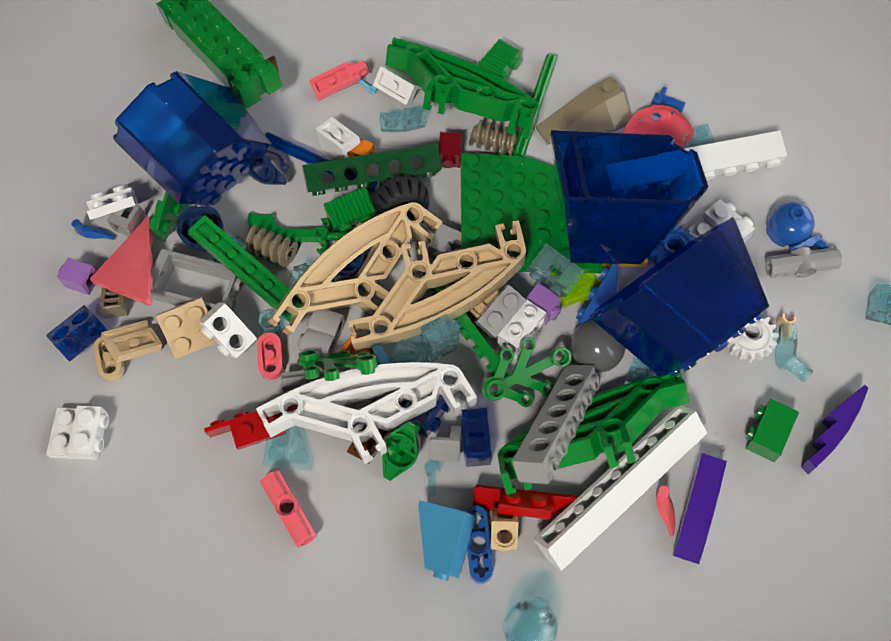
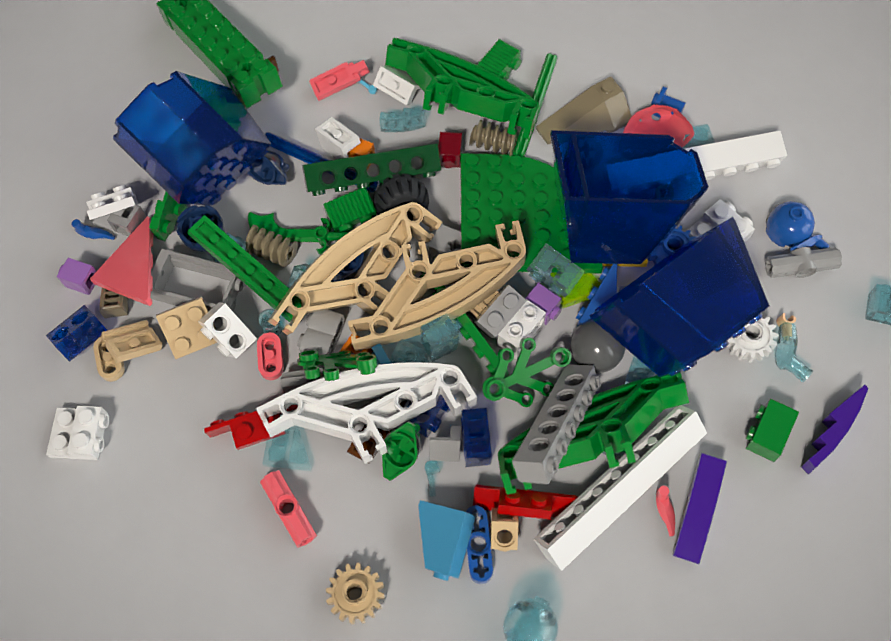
(355, 579): none -> tan gear

